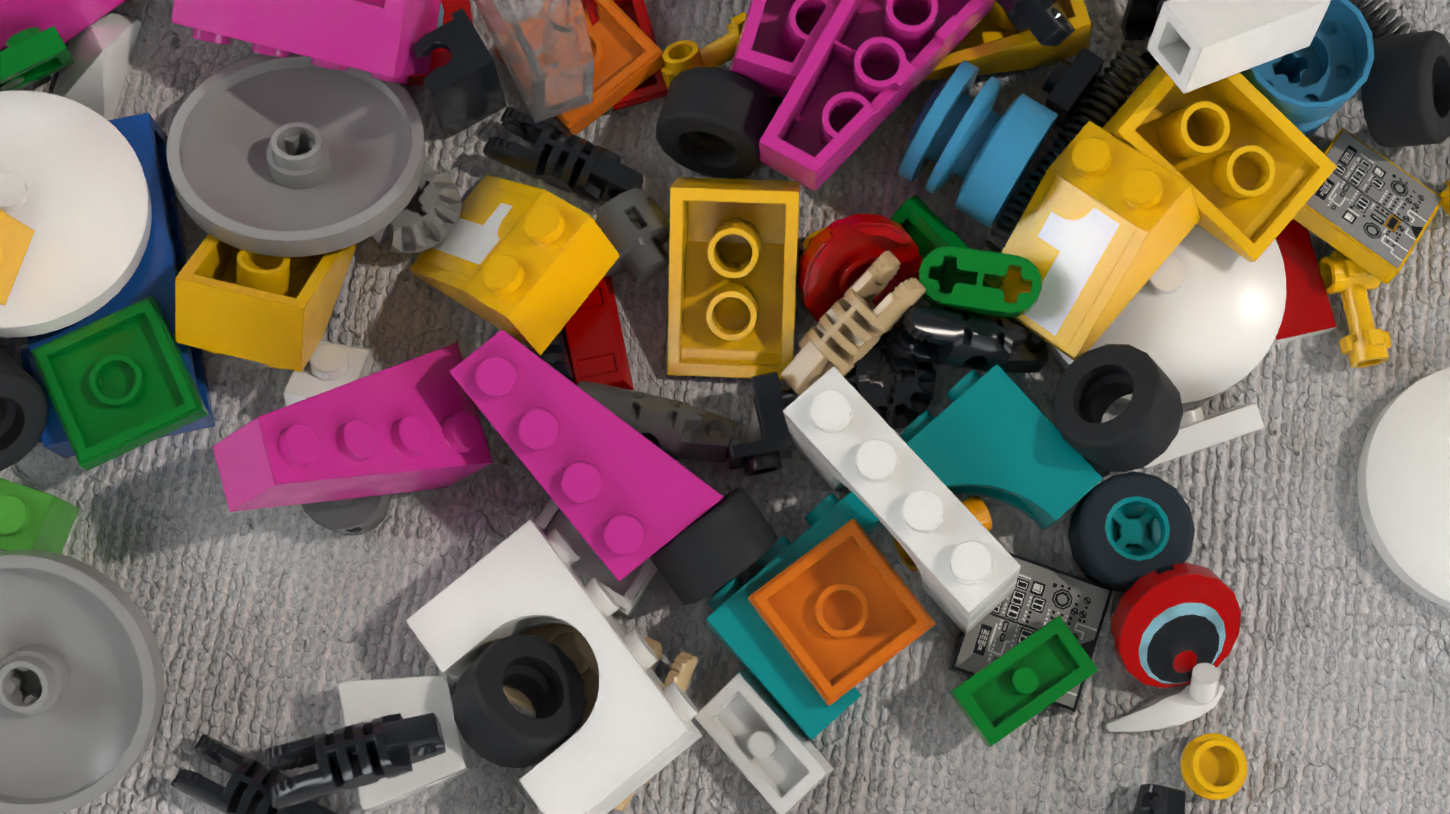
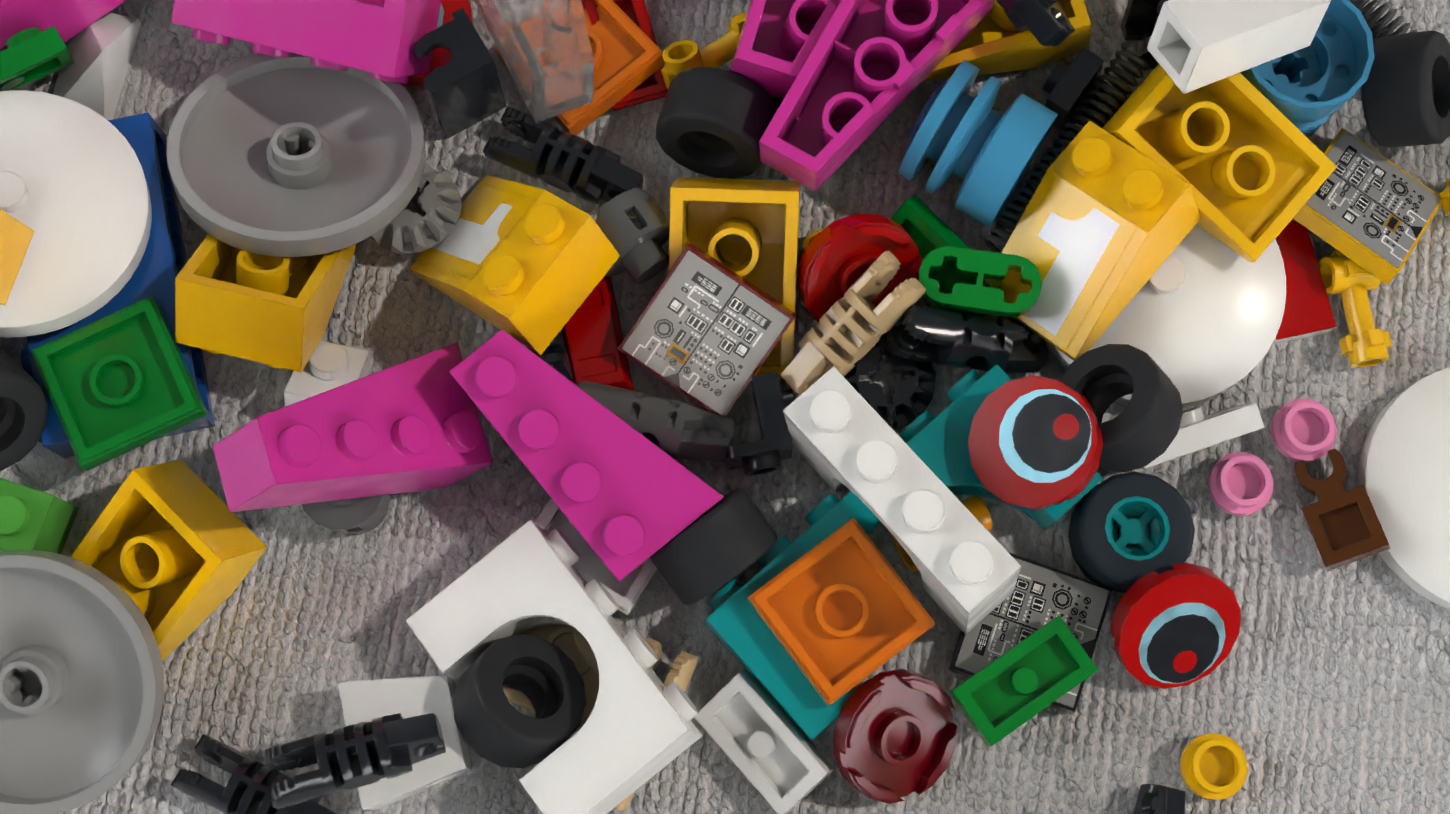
(170, 549): none -> yellow slope
(706, 330): none -> light grey tile
(895, 735): none -> dark red tile
(1035, 442): none -> tile
(1176, 706): white bar -> none
(1240, 483): none -> bright pink plate
(1303, 430): none -> bright pink plate
(1341, 521): none -> reddish brown plate

